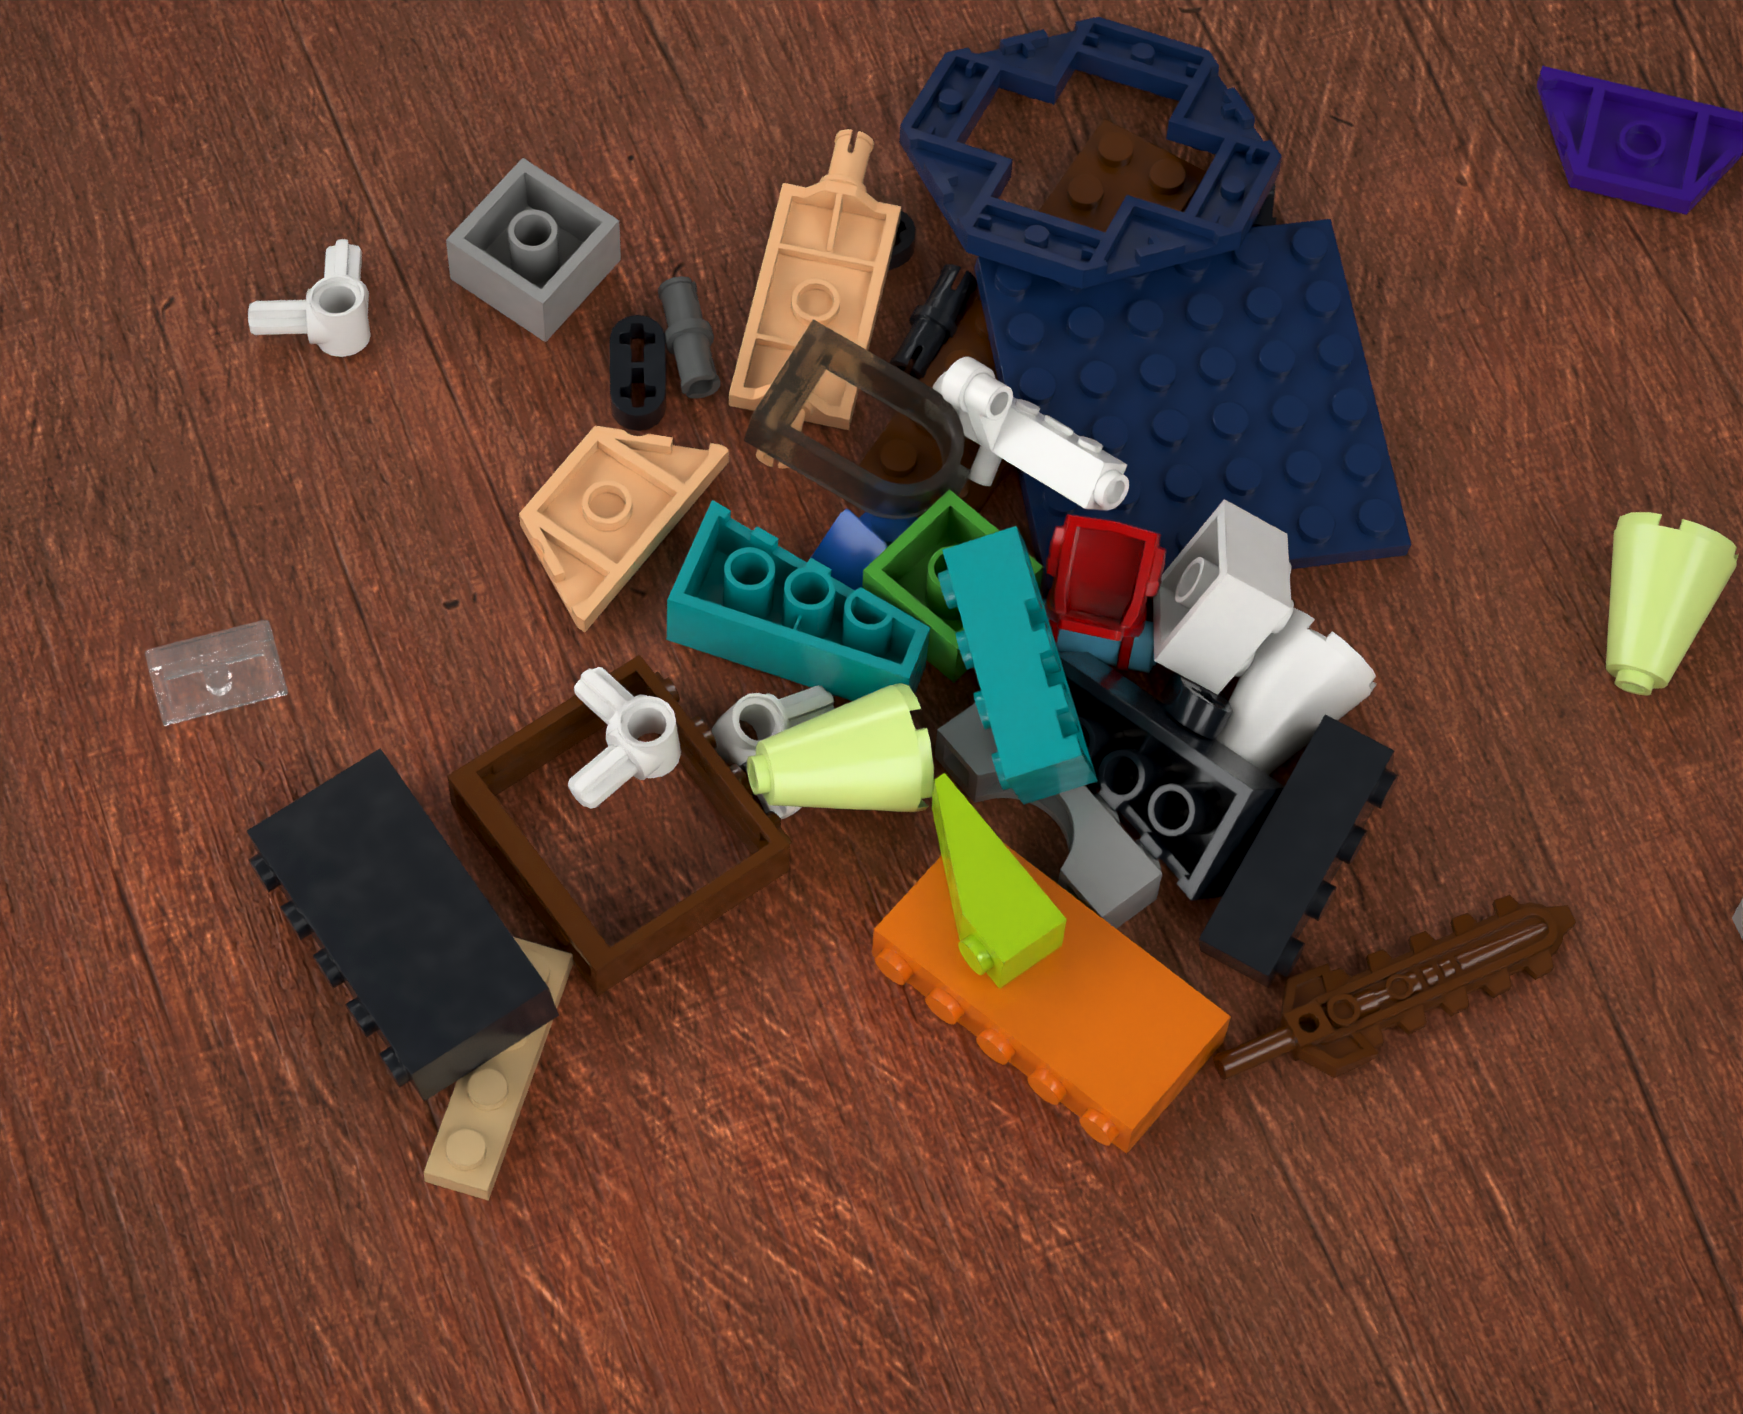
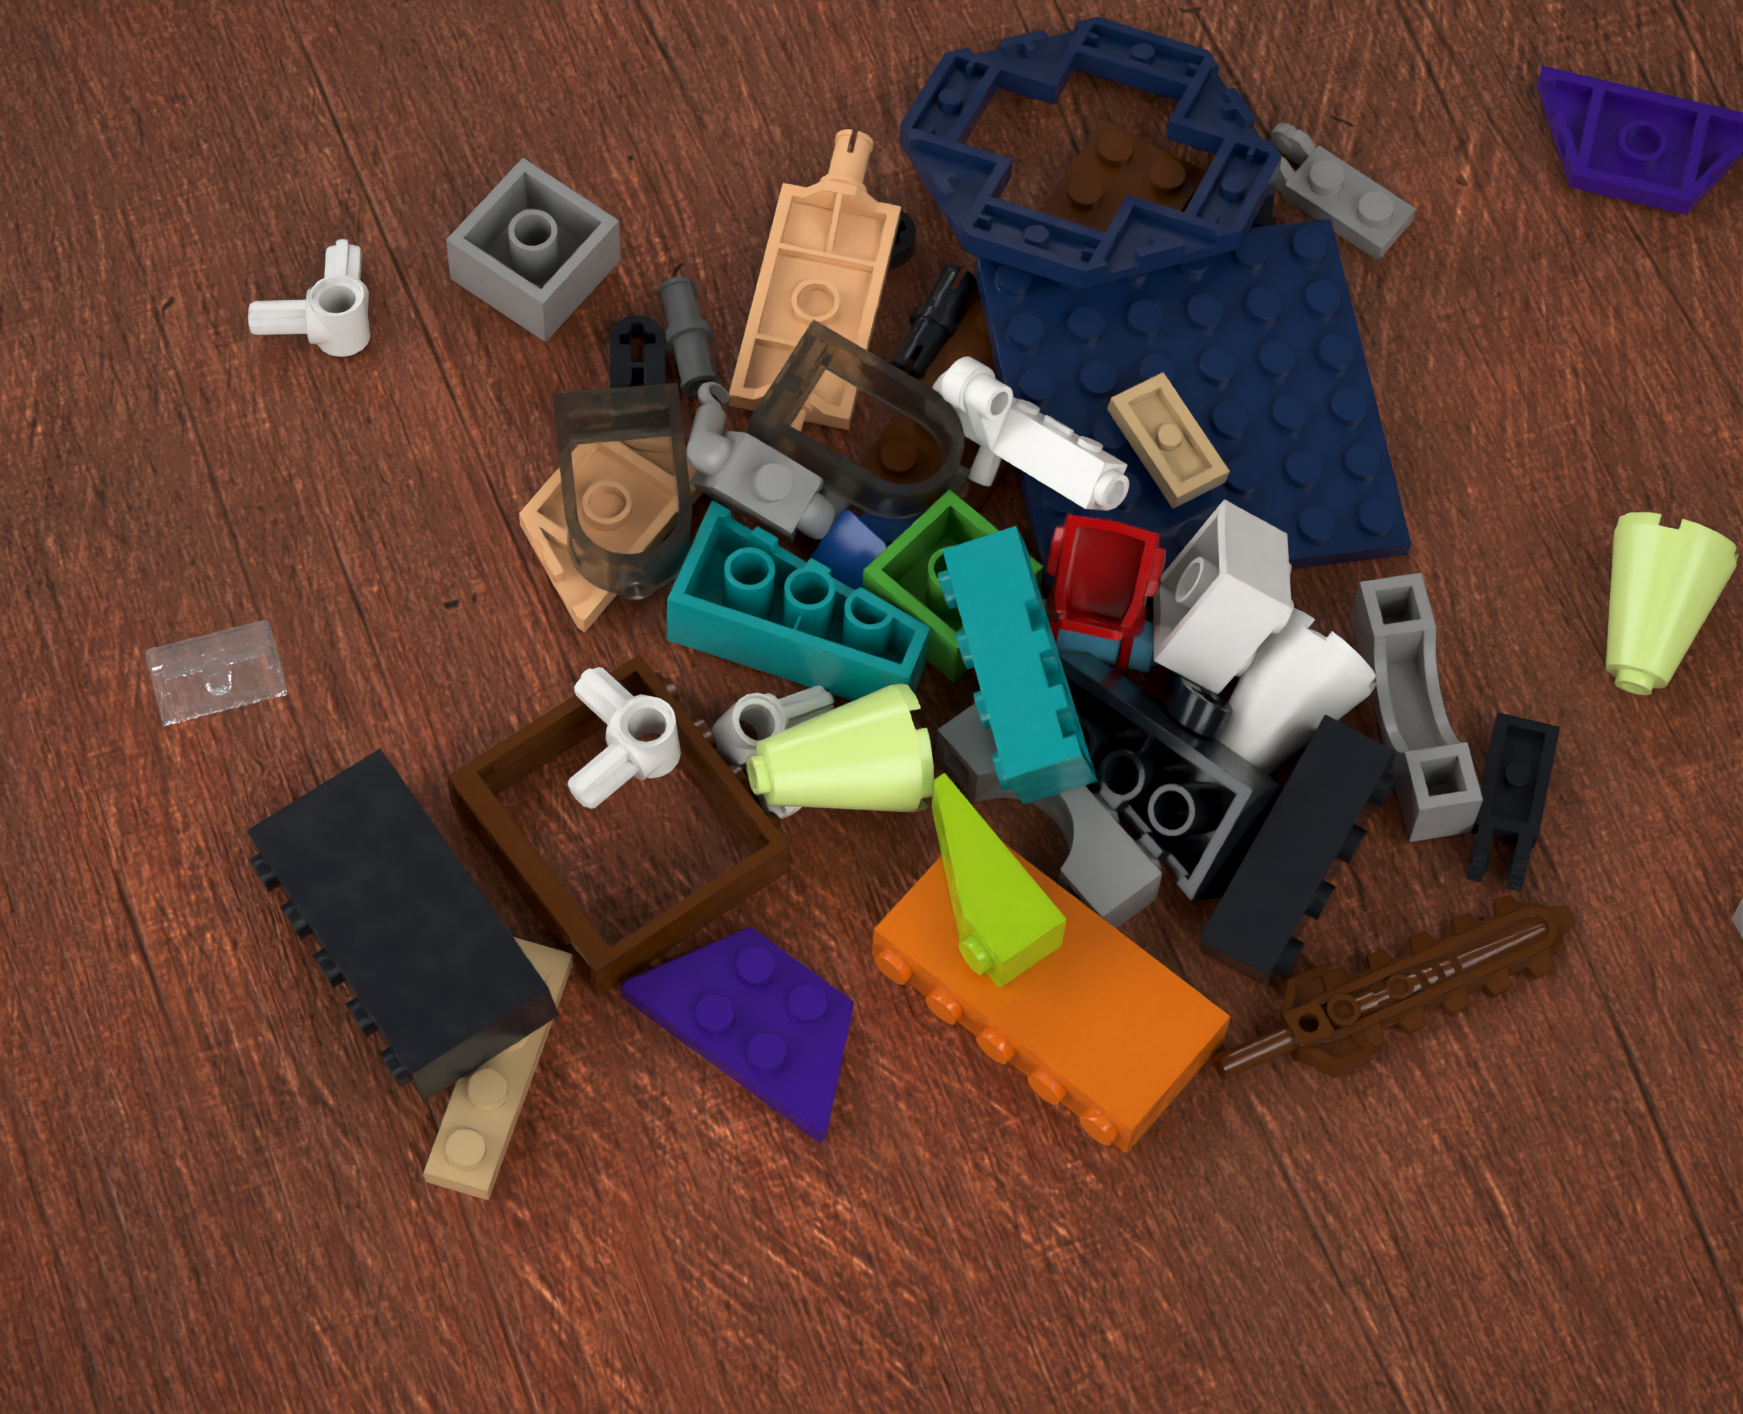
(623, 416): none -> clear smoke window
(756, 477): none -> light grey torso
(756, 1021): none -> dark purple wing
(1168, 440): none -> tan plate
(1336, 191): none -> light grey hinge
(1435, 769): none -> light grey arch
(1513, 793): none -> black hinge

